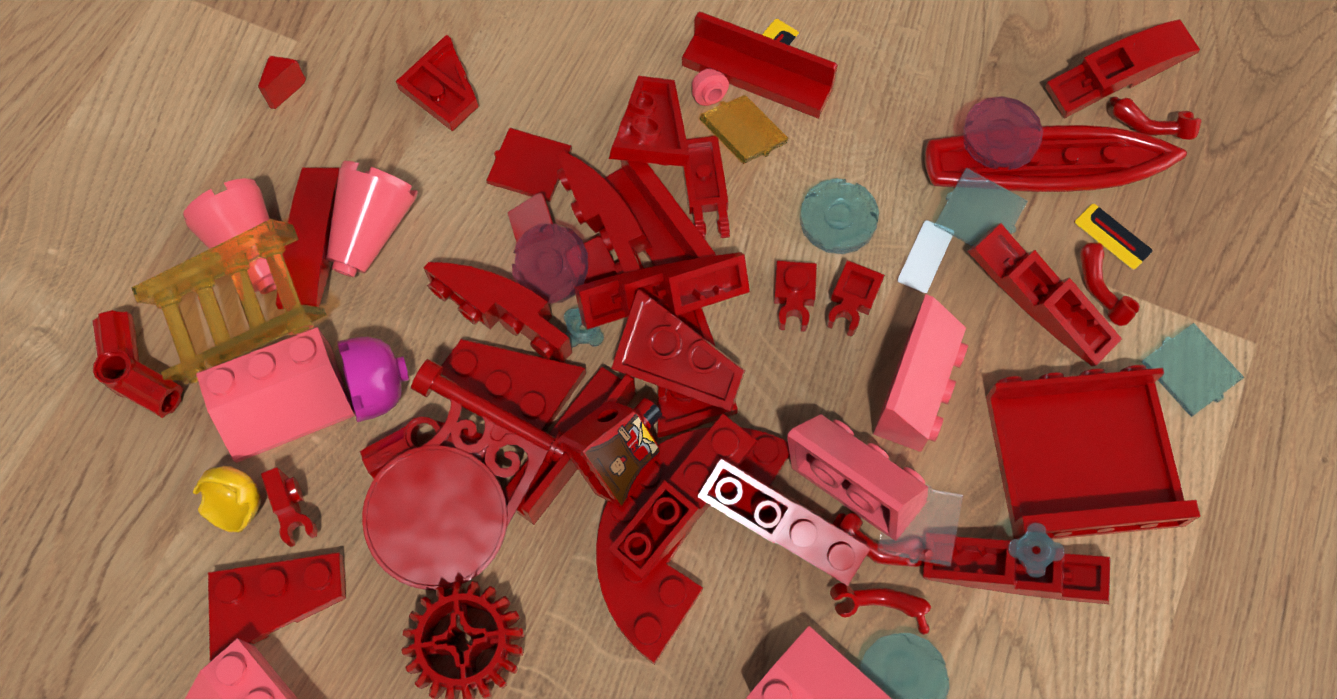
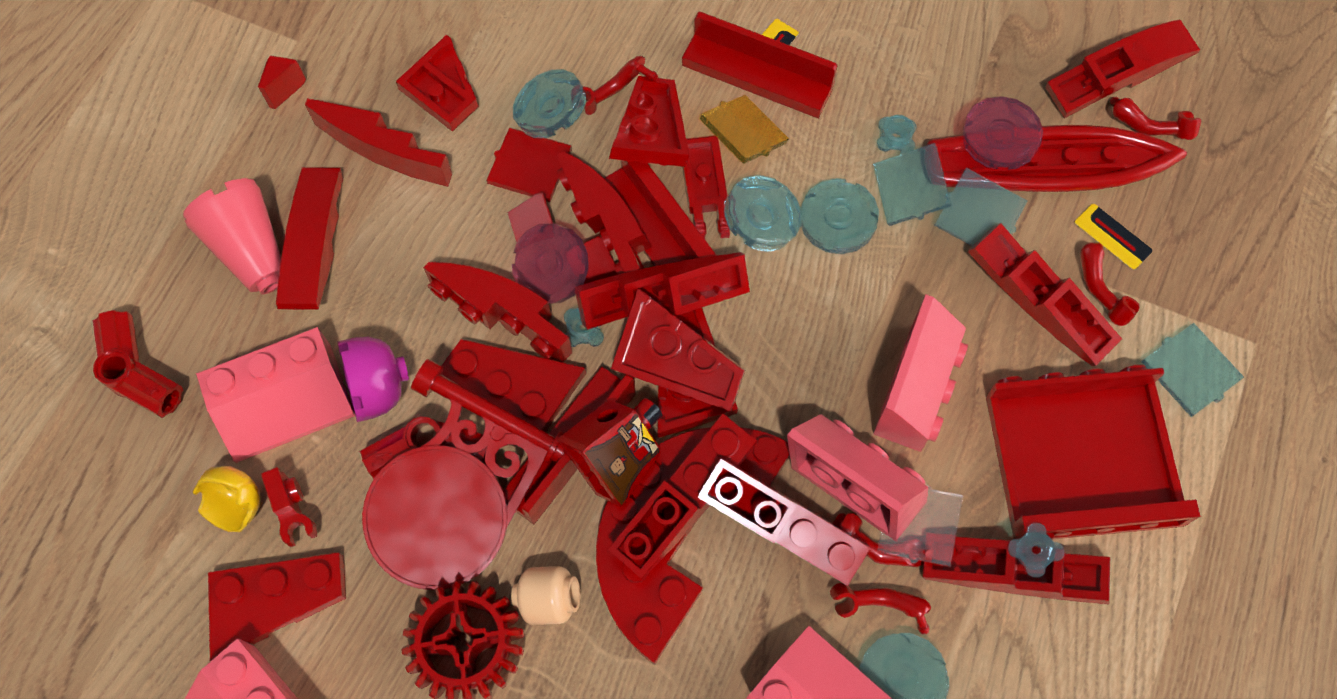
(199, 276): clear yellow fence -> none
(365, 216): coral cone -> none
(368, 136): none -> red slope
(546, 595): none -> light nougat head
(549, 103): none -> clear light blue tile
(617, 83): none -> red piece
(709, 87): coral plate -> none
(763, 213): none -> clear light blue tile
(796, 289): red plate -> none
(854, 293): red plate -> none
(896, 125): none -> clear light blue plate
(912, 184): none -> clear light blue piece
(925, 257): white sticker -> none

